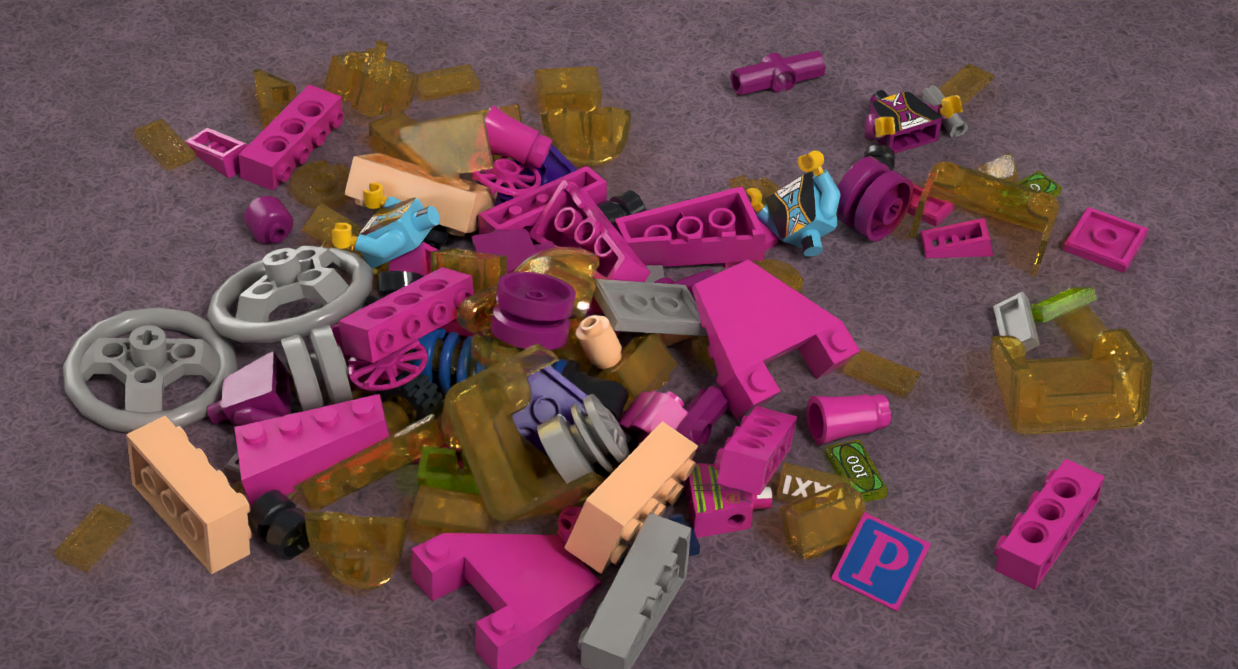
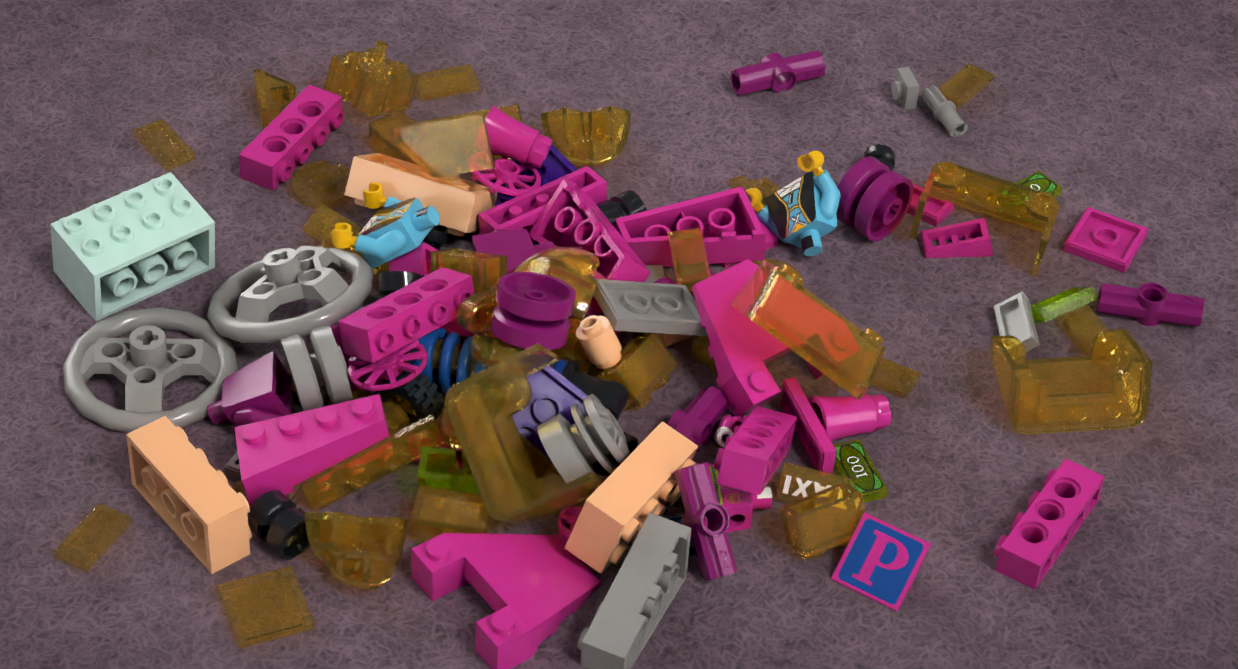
(133, 246): none -> light aqua brick
(220, 154): dark pink slope -> none
(265, 607): none -> clear yellow tile
(268, 220): magenta head -> none
(567, 88): clear yellow brick -> none
(649, 411): dark pink brick -> none
(689, 256): none -> clear yellow tile
(710, 541): none -> magenta piece
(726, 428): none -> arm
(808, 426): none -> dark pink tile
(811, 327): none -> windscreen
(905, 88): none -> light grey plate
(905, 120): torso -> none
(1001, 167): clear yellow slope -> none
(1150, 304): none -> magenta piece

